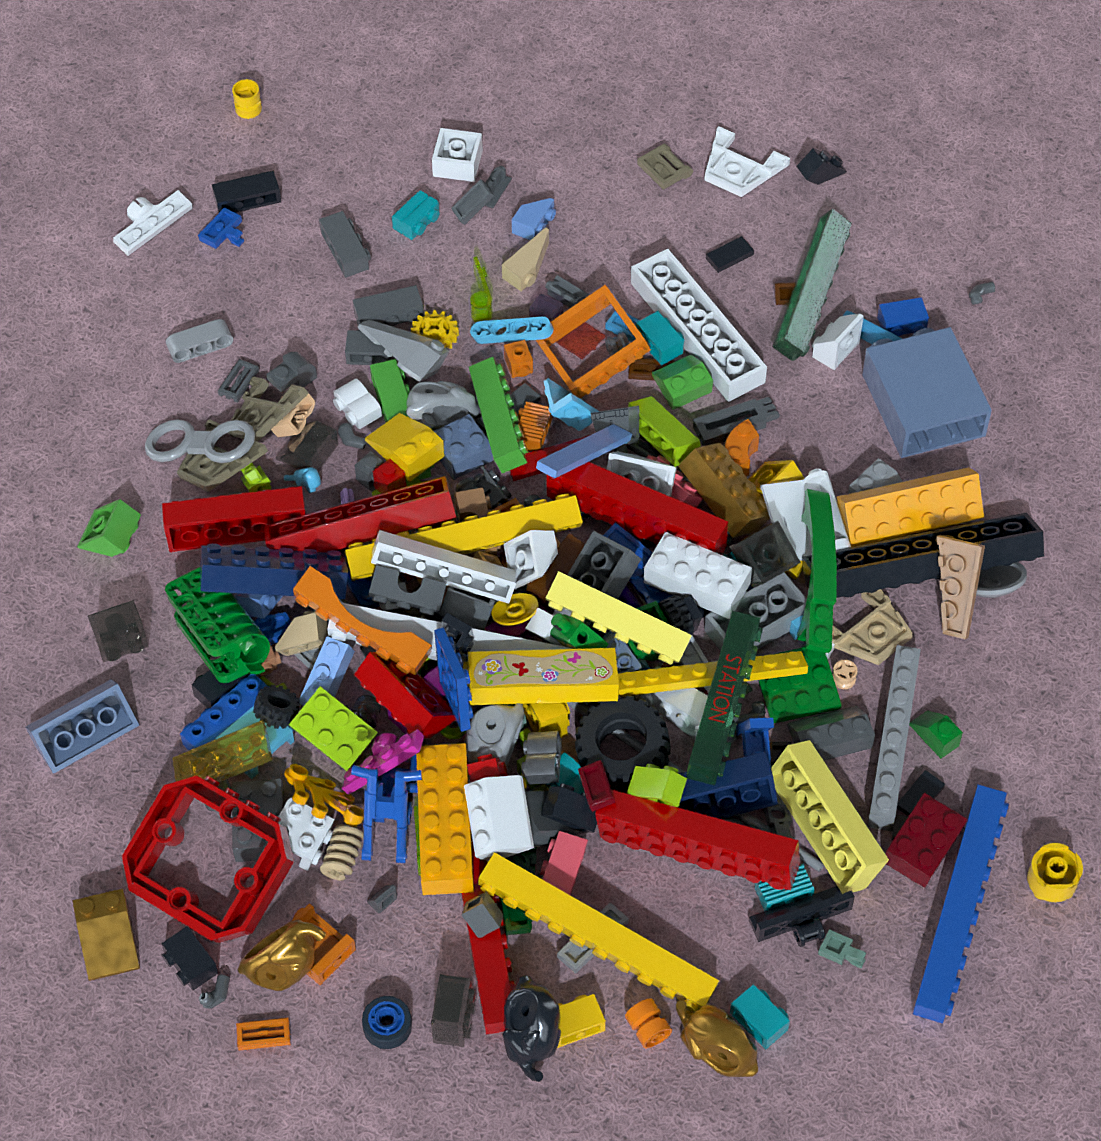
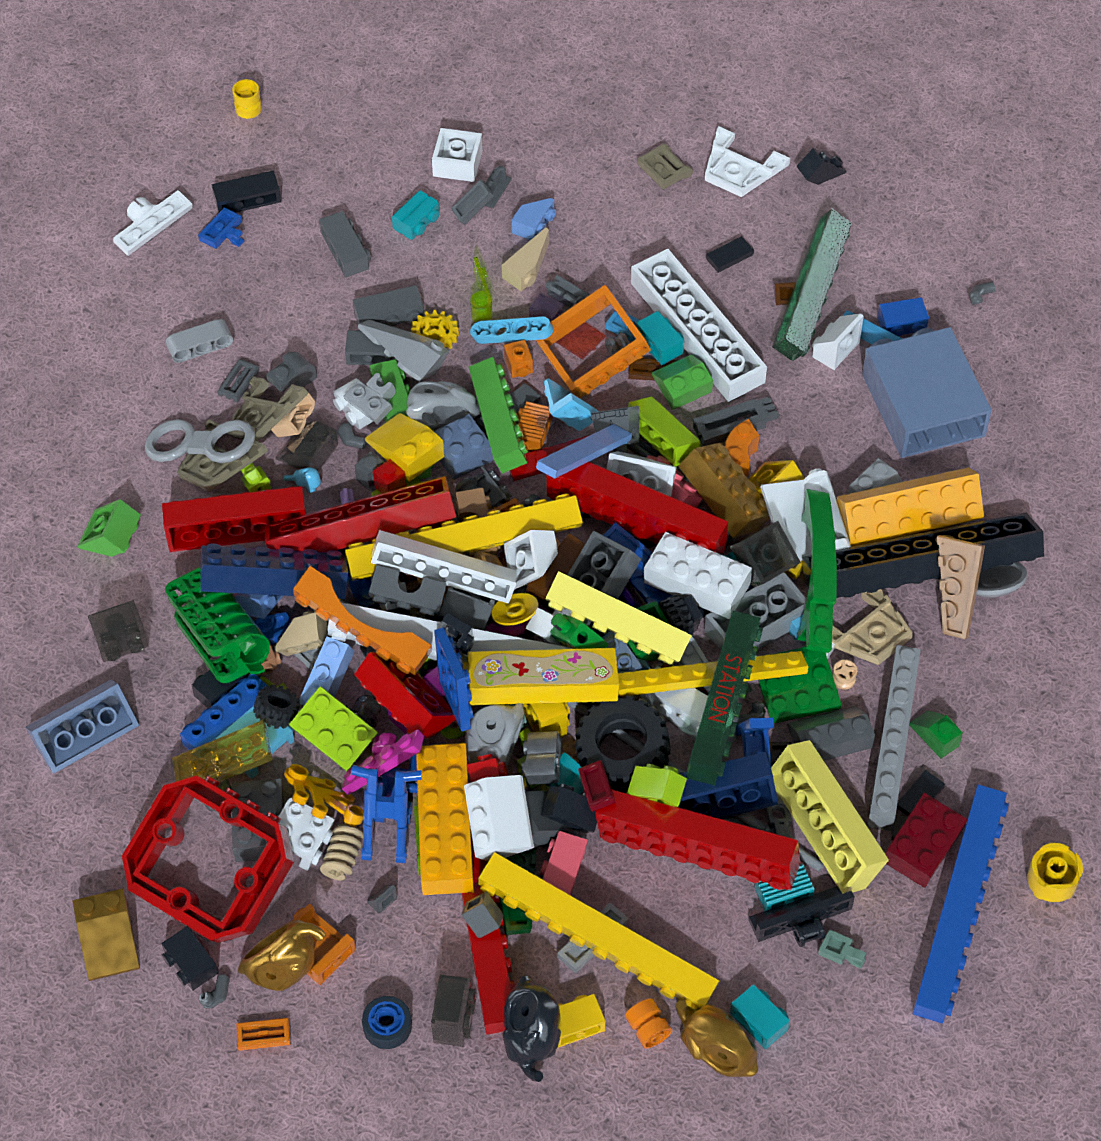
(371, 399): none -> light grey plate

